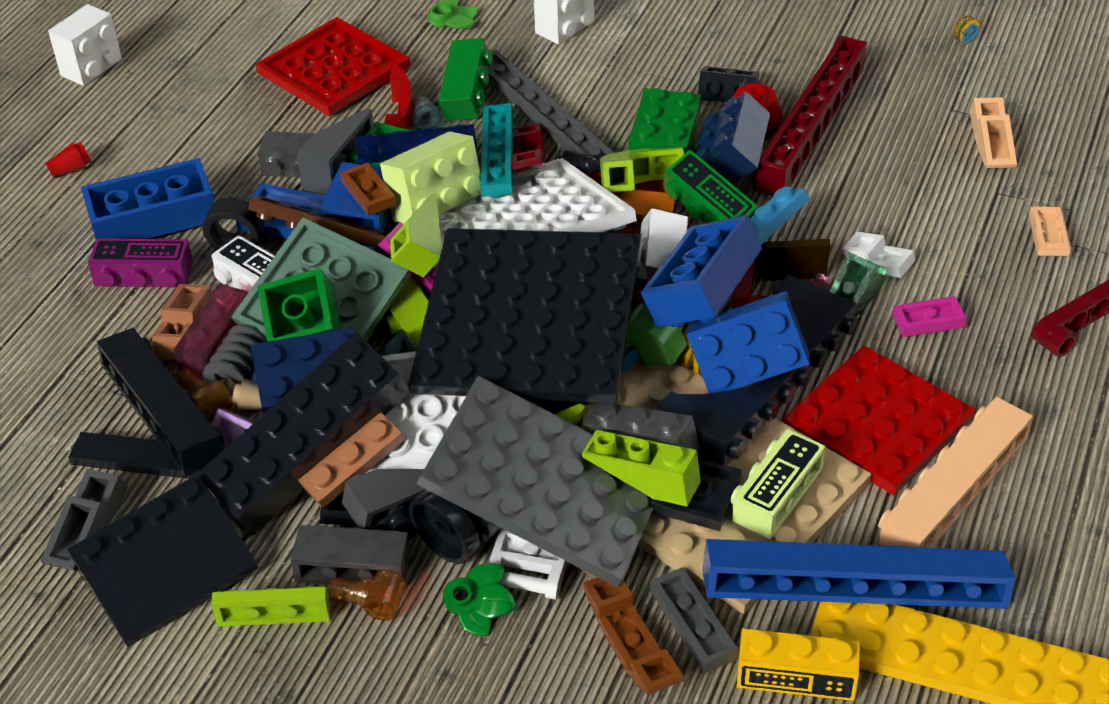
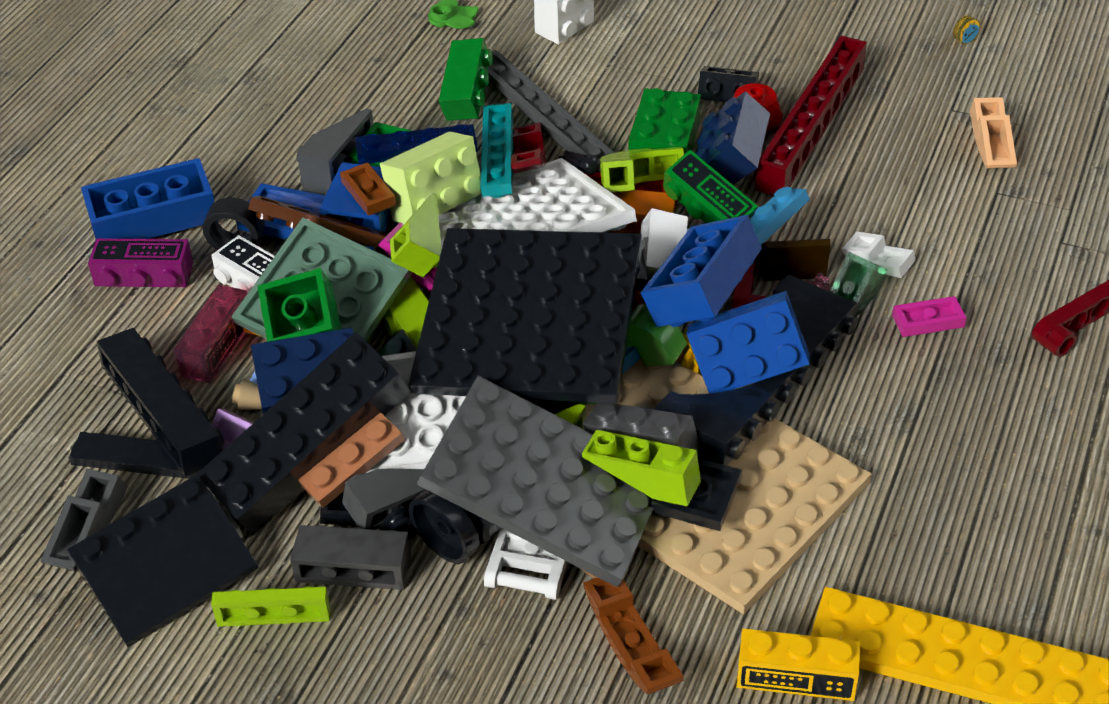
(68, 160): red cone -> none
(85, 44): white brick -> none
(177, 317): nougat slope -> none
(205, 394): clear orange pin -> none
(234, 357): dark grey piece -> none
(279, 153): flat silver brick -> none
(332, 66): red plate -> none
(377, 596): clear orange pin -> none
(400, 93): red slope -> none
(425, 112): clear light blue cone -> none
(484, 599): green plate -> none
(694, 620): dark grey plate -> none
(777, 483): yellowish green brick -> none
(857, 574): blue brick -> none
(880, 418): red plate -> none
(956, 477): light nougat brick -> none
(1049, 231): light nougat plate -> none

